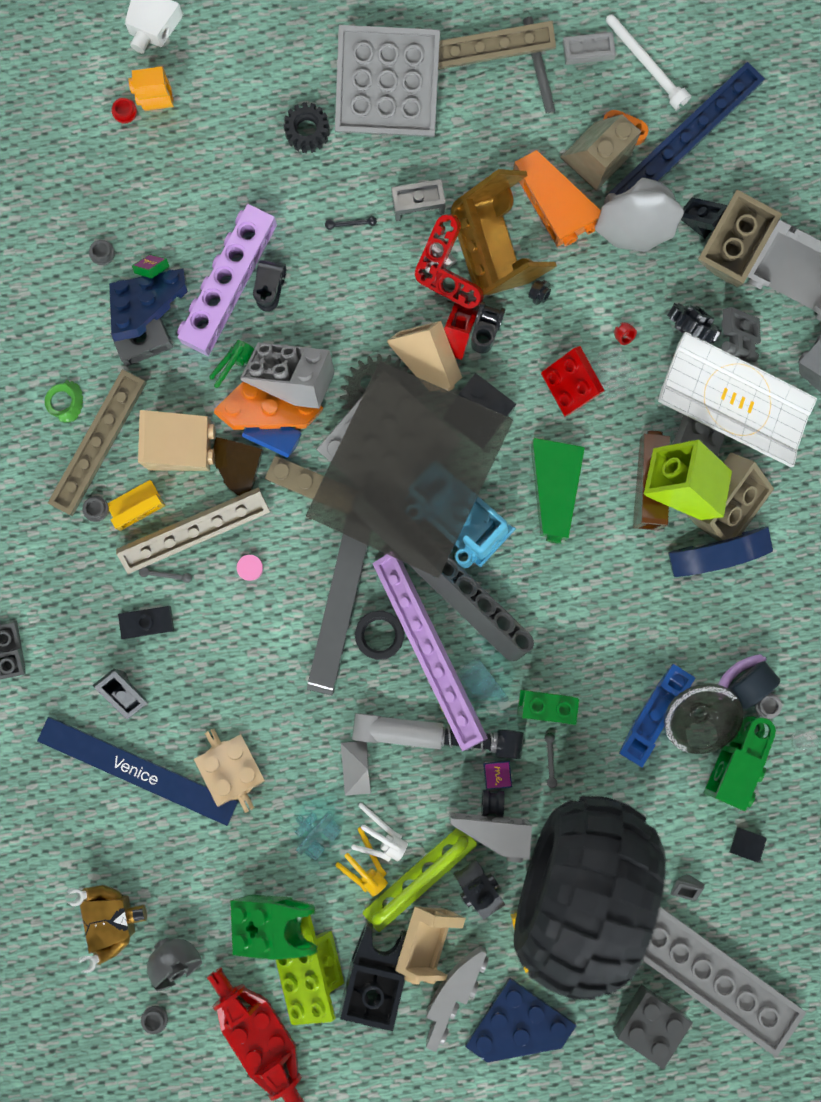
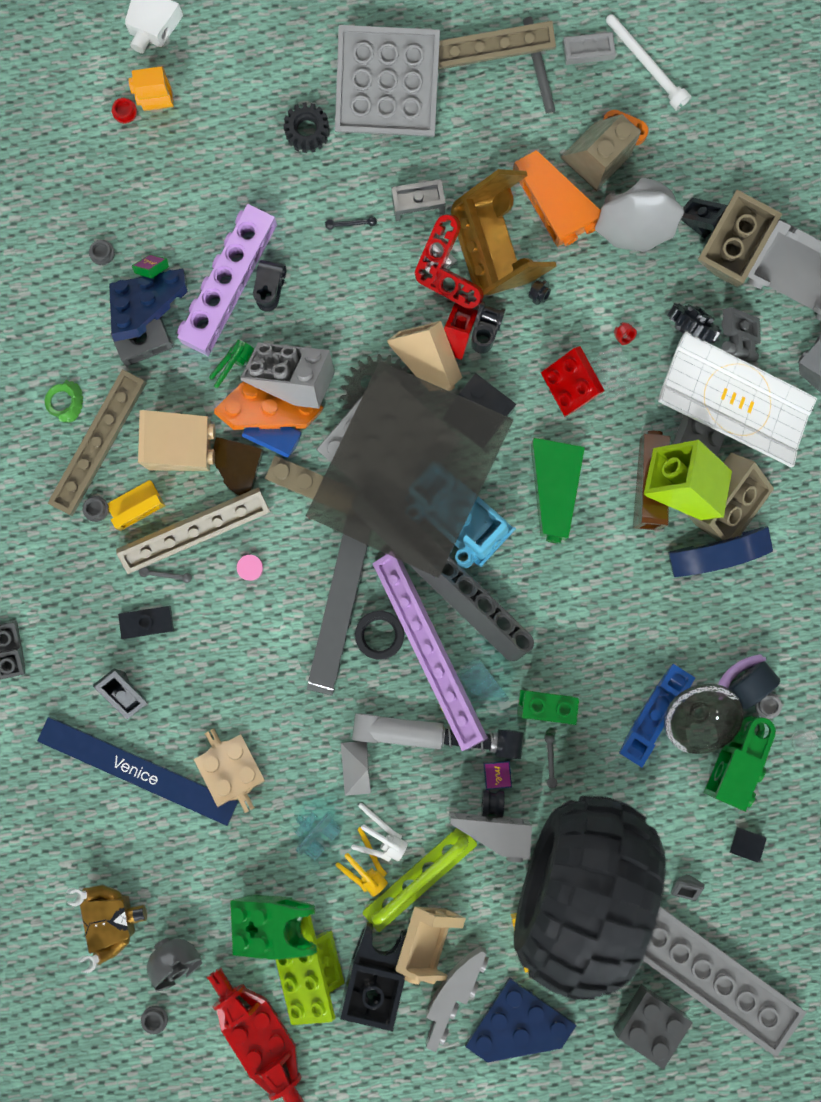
(479, 889): black hinge -> none
(694, 128): dark blue plate -> none

